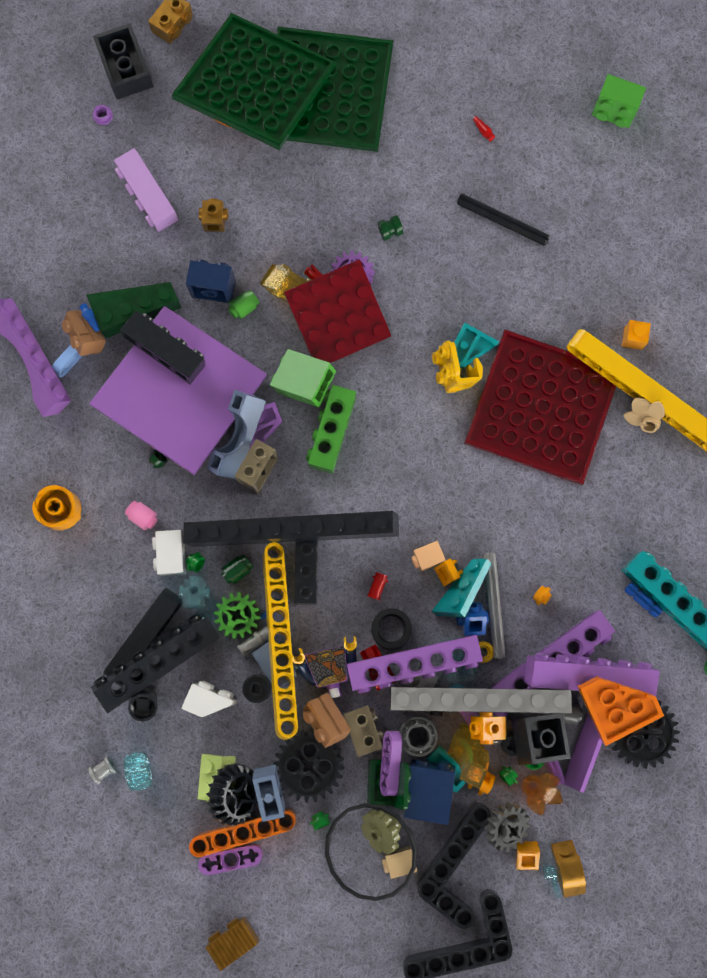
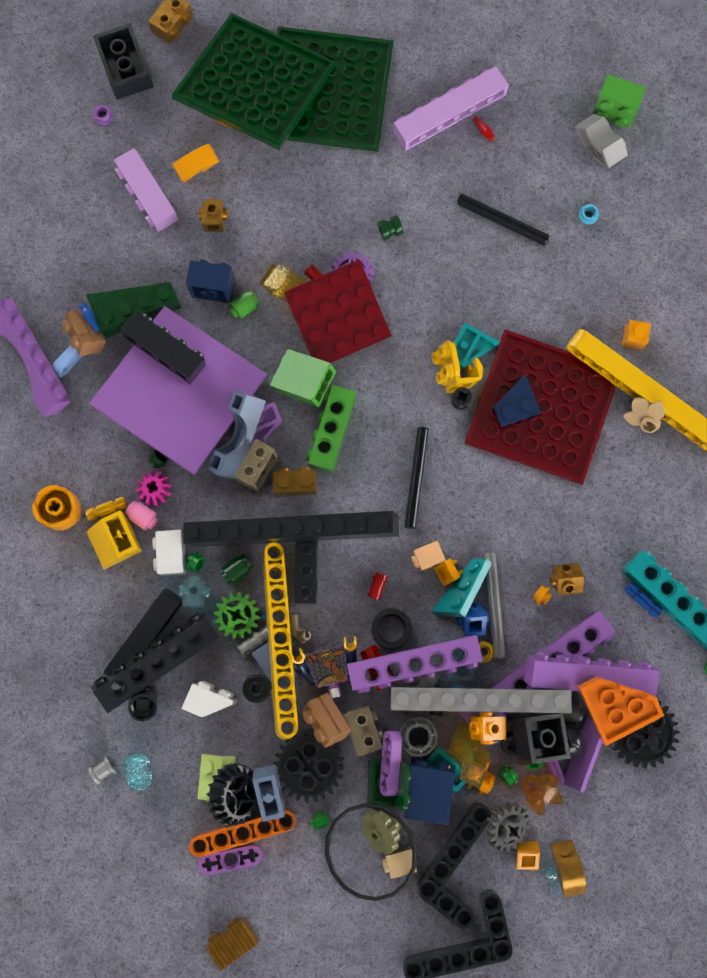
(106, 508): none -> yellow axle
(113, 539): none -> yellow slope
(146, 493): none -> dark pink gear
(195, 162): none -> light orange slope
(294, 482): none -> pearl gold brick
(297, 631): none -> dark tan arm
(416, 478): none -> black axle
(450, 108): none -> lavender brick
(463, 392): none -> black bush
(516, 404): none -> dark blue wing
(567, 579): none -> pearl gold brick
(575, 739): none -> black hair
(589, 208): none -> medium azure plate
(602, 140): none -> light grey brick

